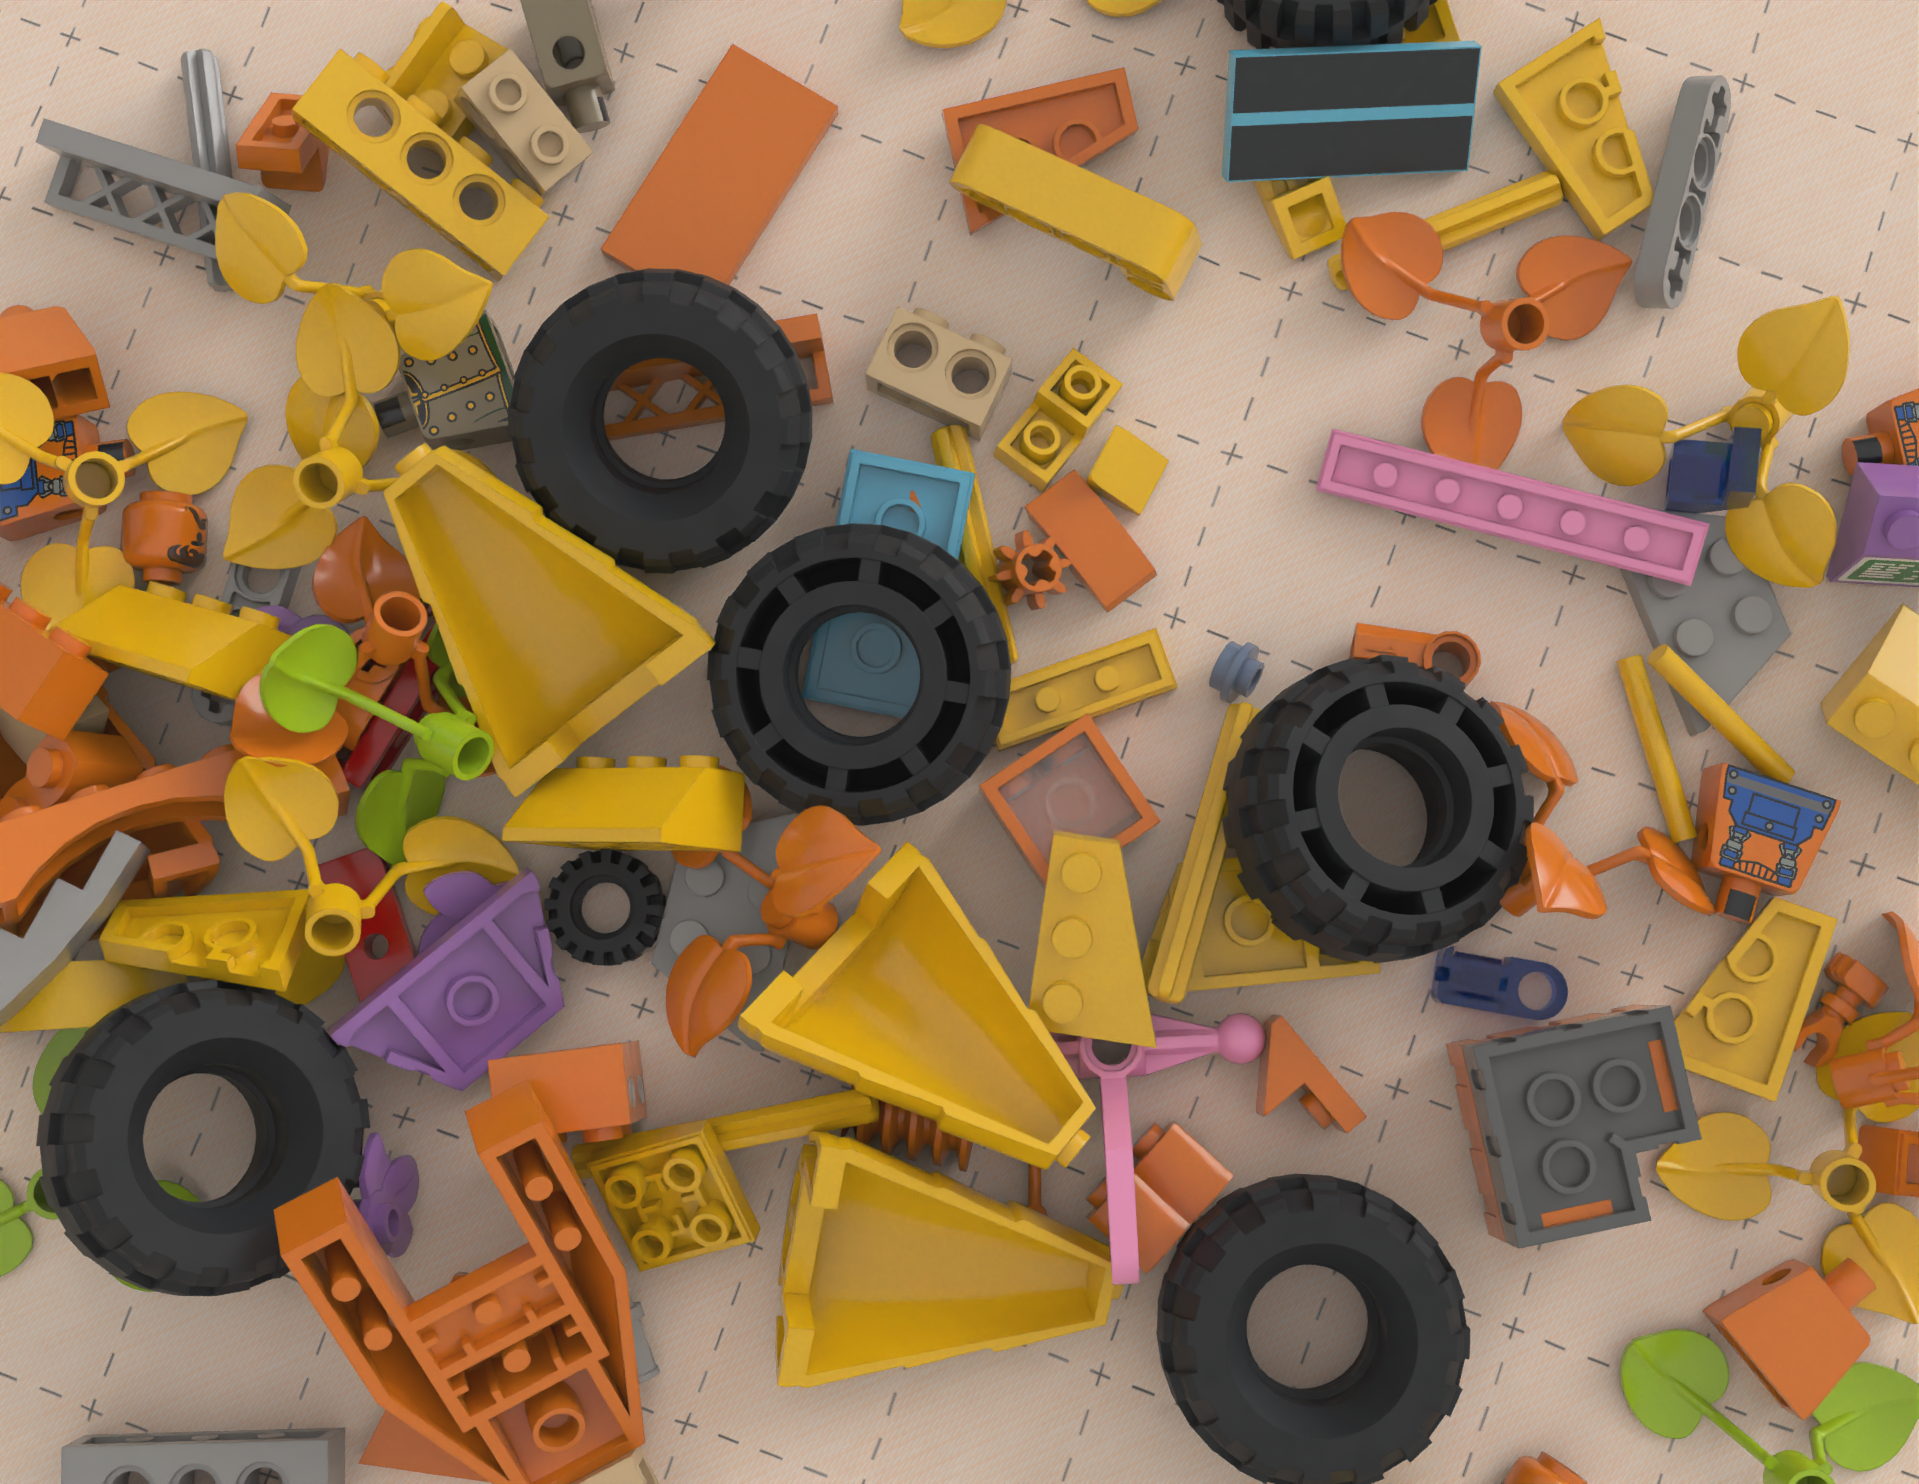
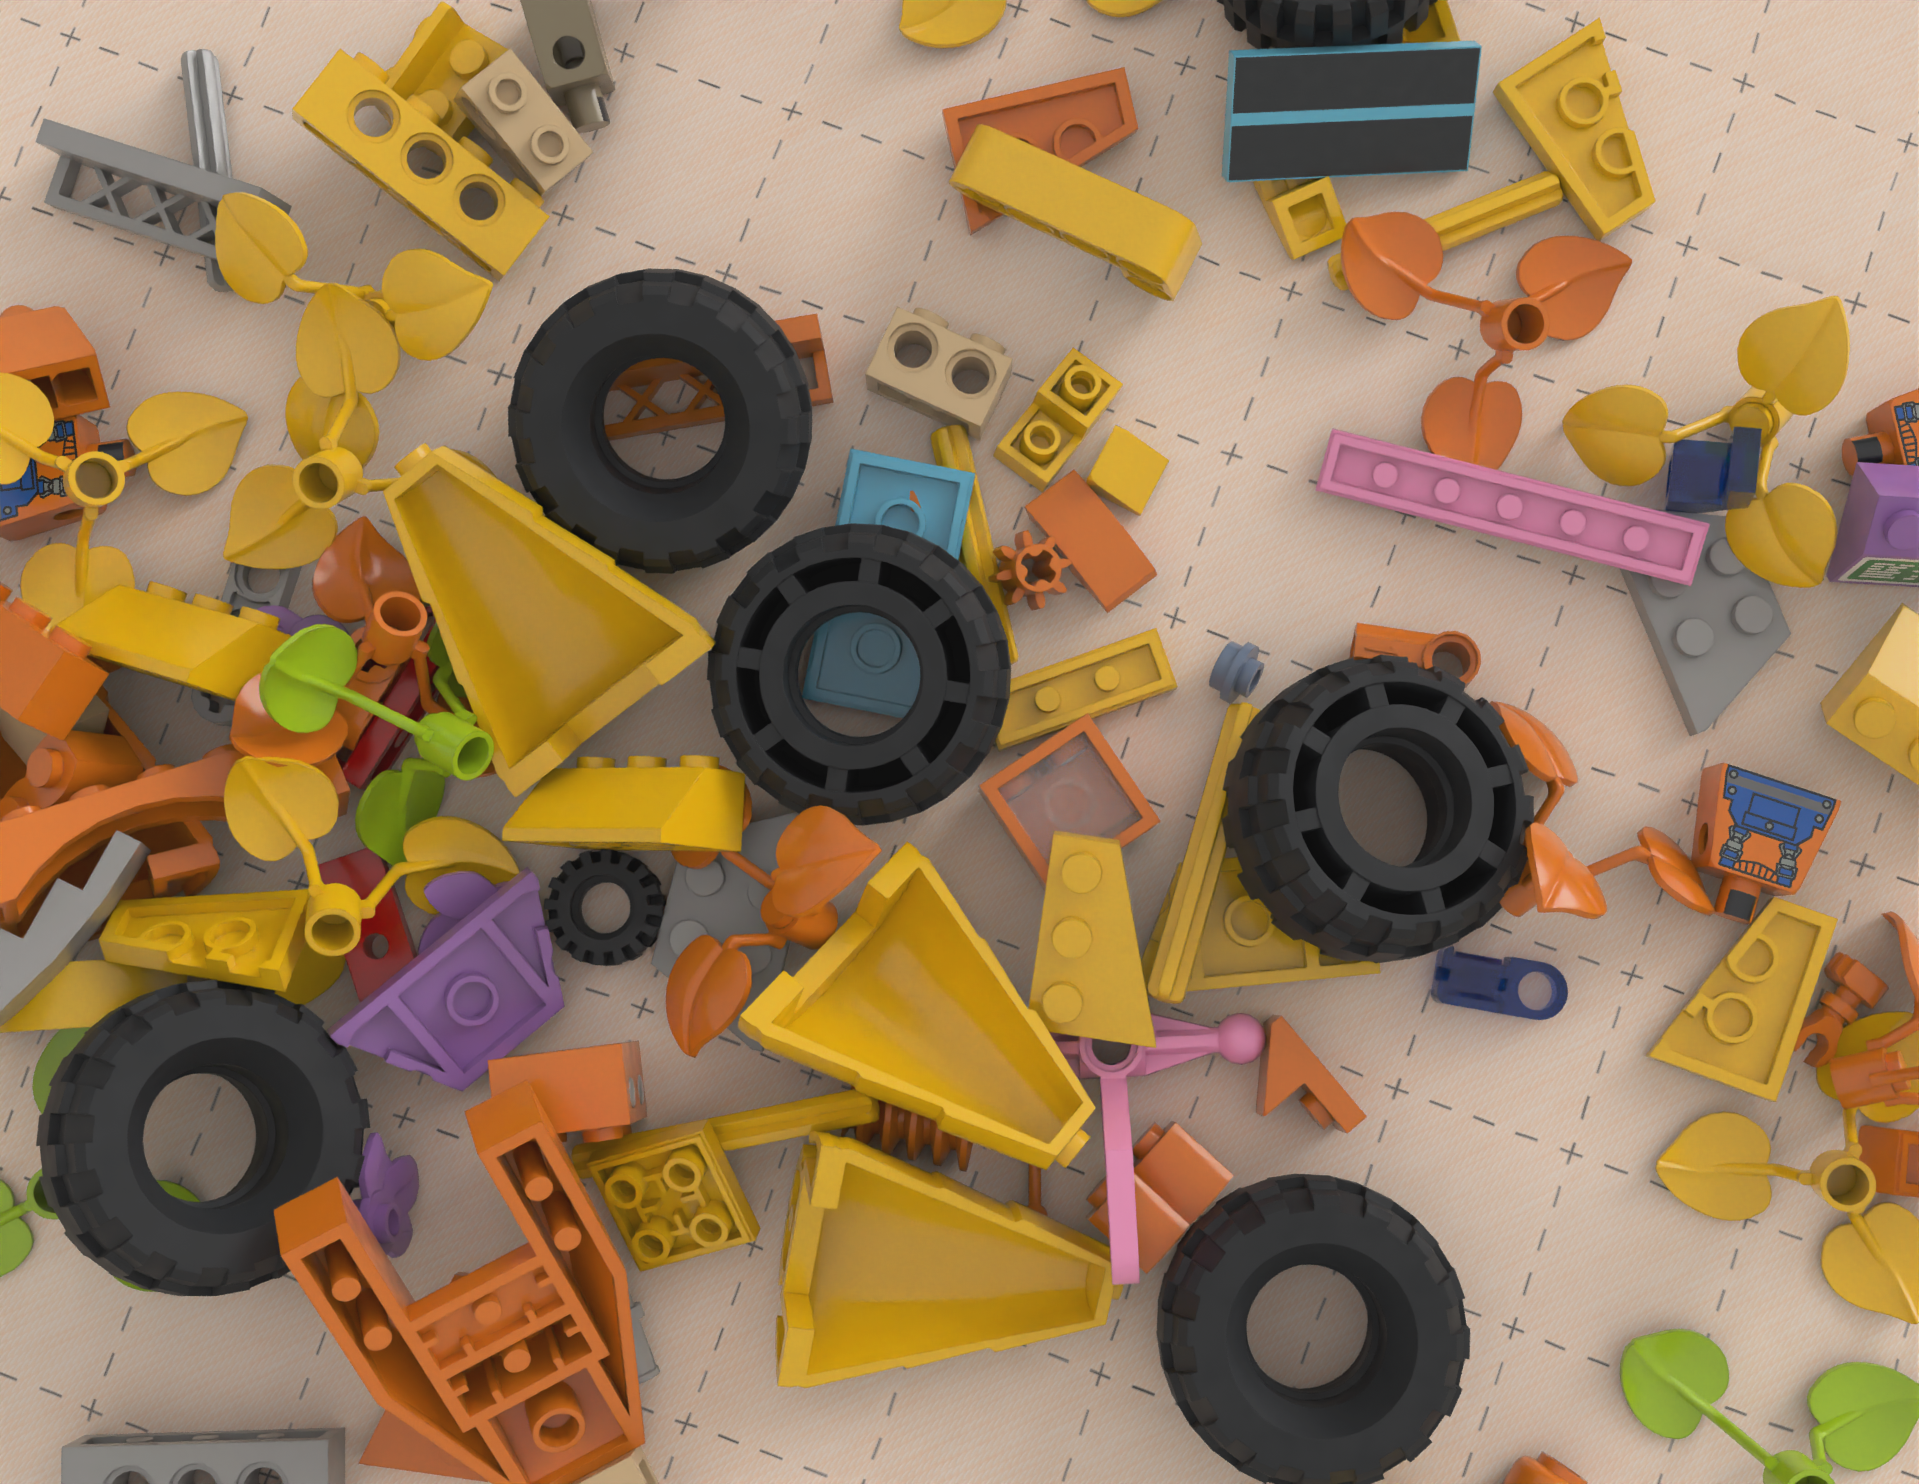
(164, 536): orange head -> none
(282, 148): orange slope -> none
(455, 398): dark tan torso -> none
(722, 172): orange tile -> none
(1564, 1115): dark grey piece -> none
(1656, 748): yellow bar -> none
(1682, 192): light grey beam -> none
(1719, 714): yellow bar -> none
(1796, 1329): orange torso -> none

